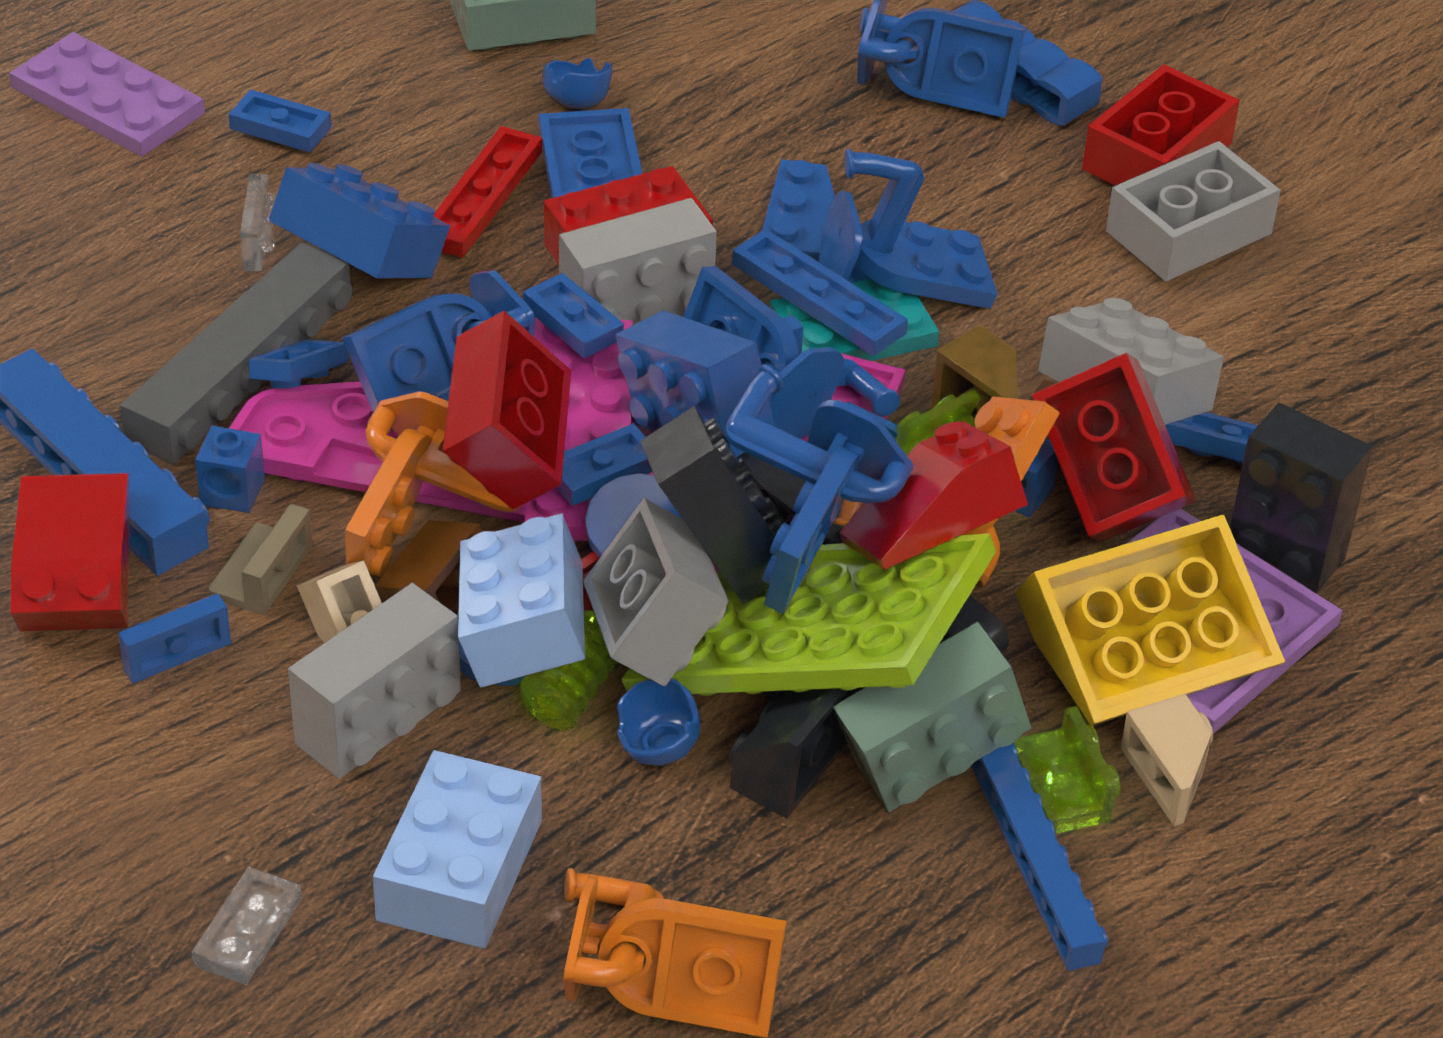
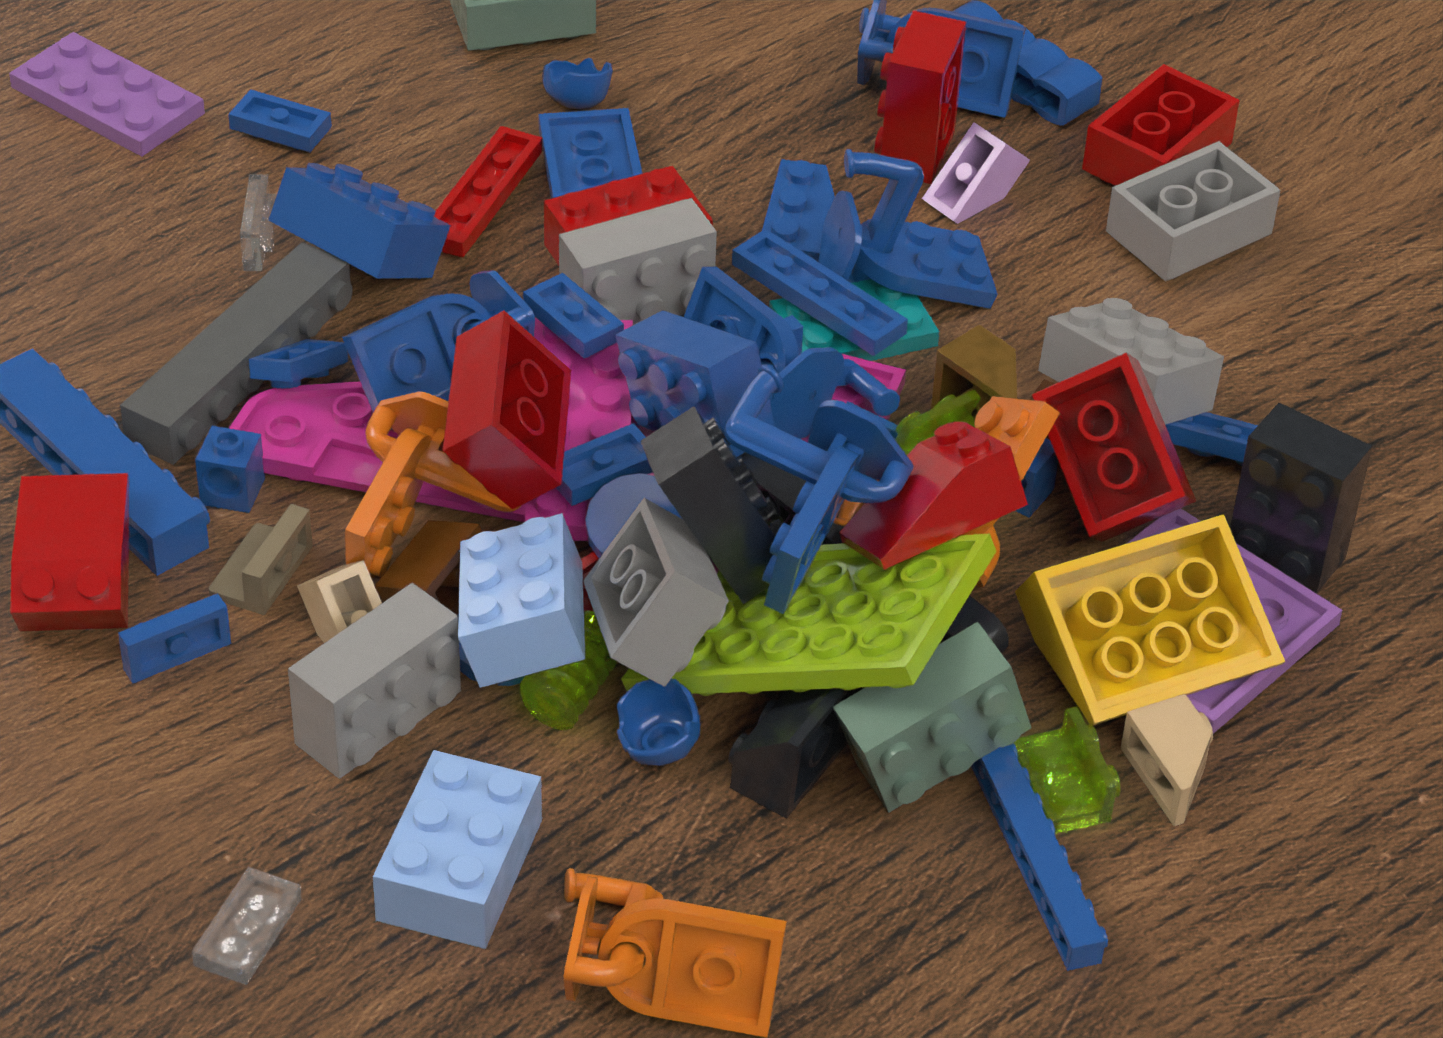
(921, 91): none -> red brick
(975, 175): none -> lavender slope

